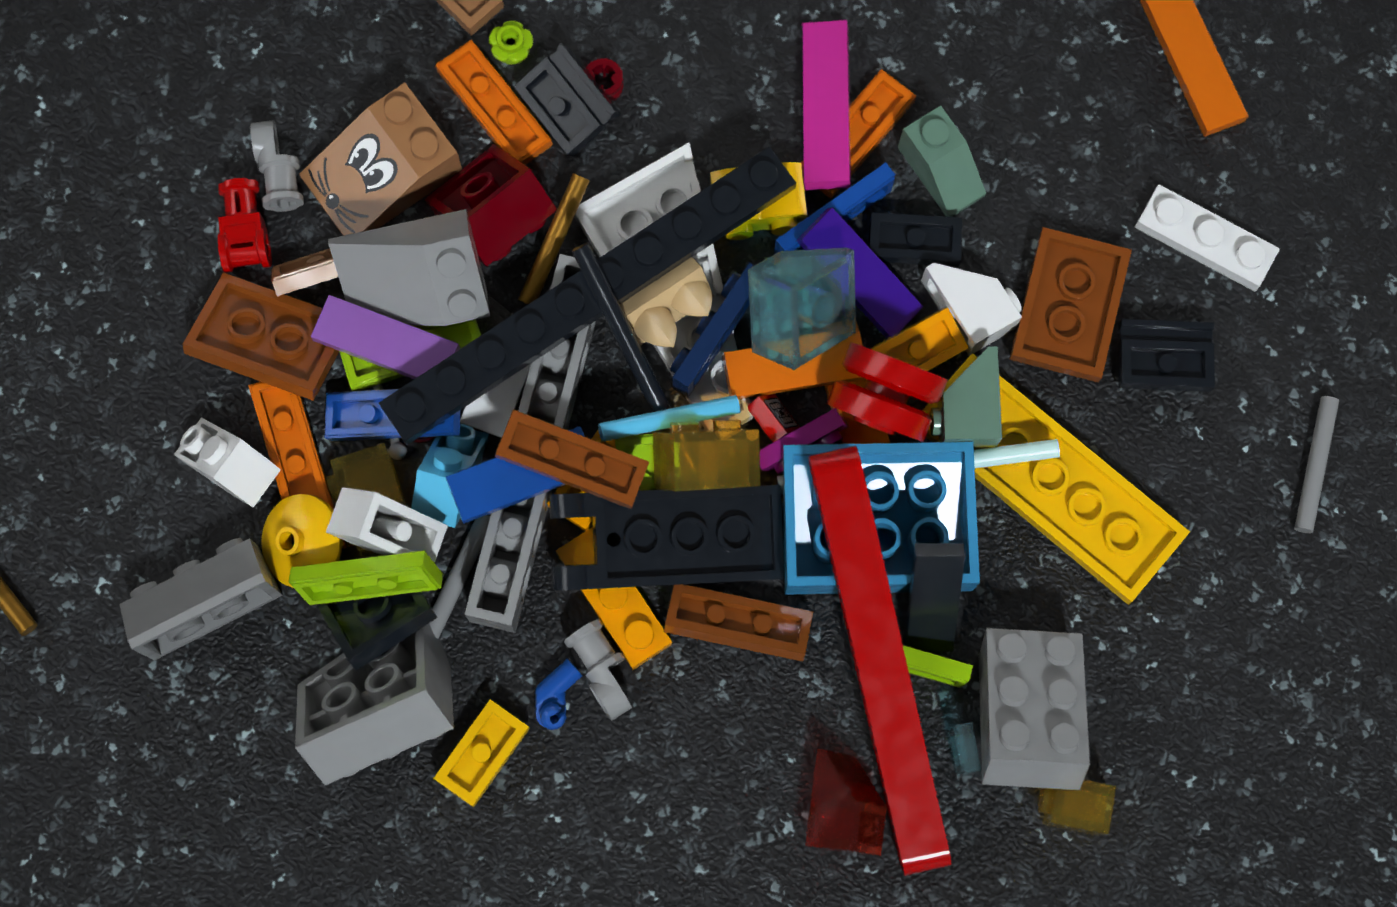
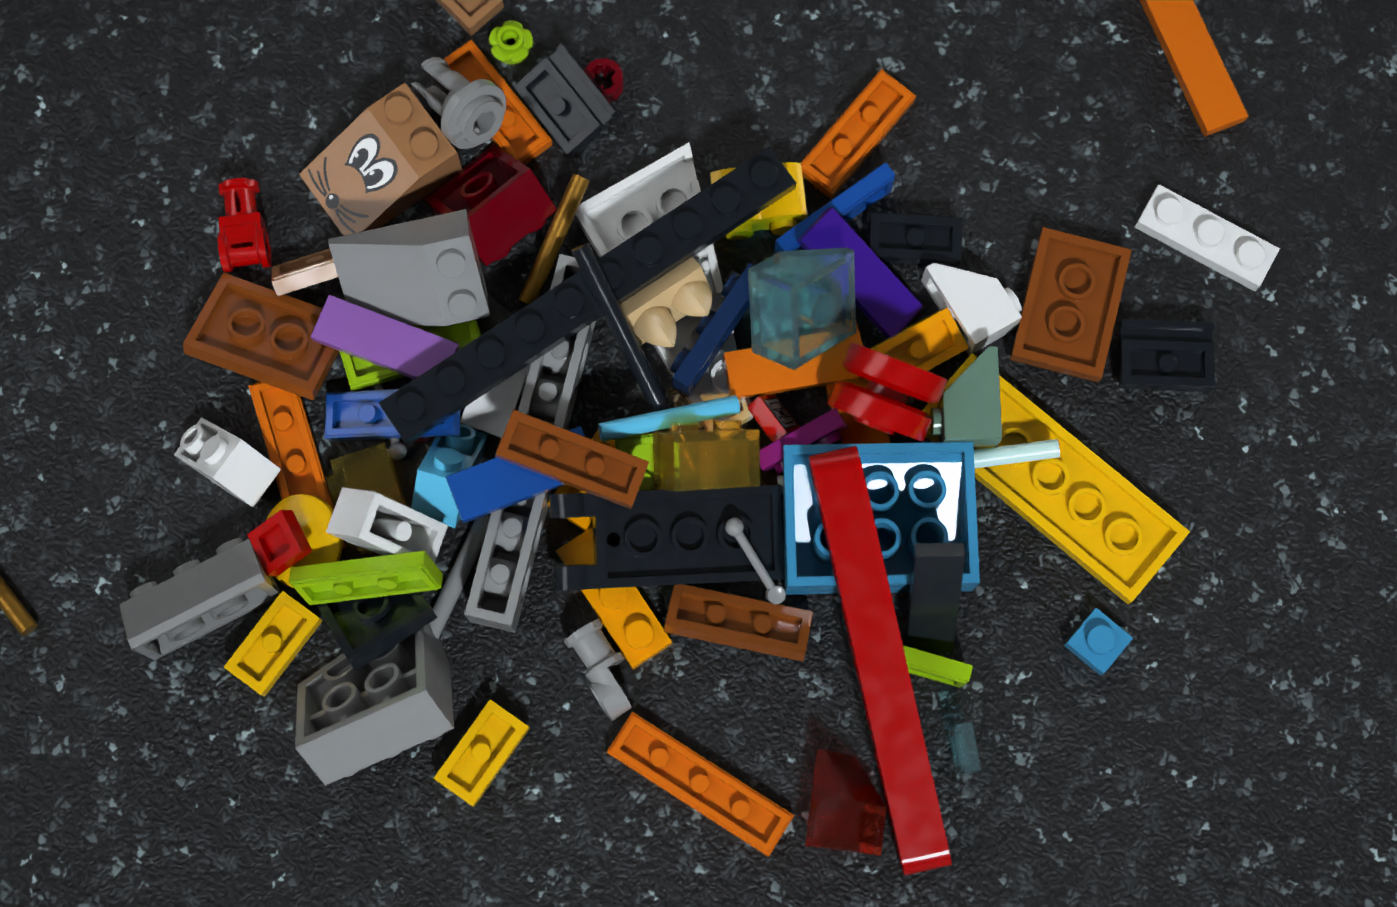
(273, 643): none -> yellow plate
(277, 168): light grey connector -> none
(279, 542): none -> red plate
(469, 111): none -> light grey piece
(550, 695): blue arm -> none
(700, 784): none -> orange tile
(774, 593): none -> light grey hinge
(826, 105): dark pink tile -> none
(942, 161): sand green slope -> none
(1033, 709): light grey brick -> none
(1079, 810): clear yellow brick -> none
(1098, 641): none -> dark azure plate
(1316, 464): light grey bar -> none

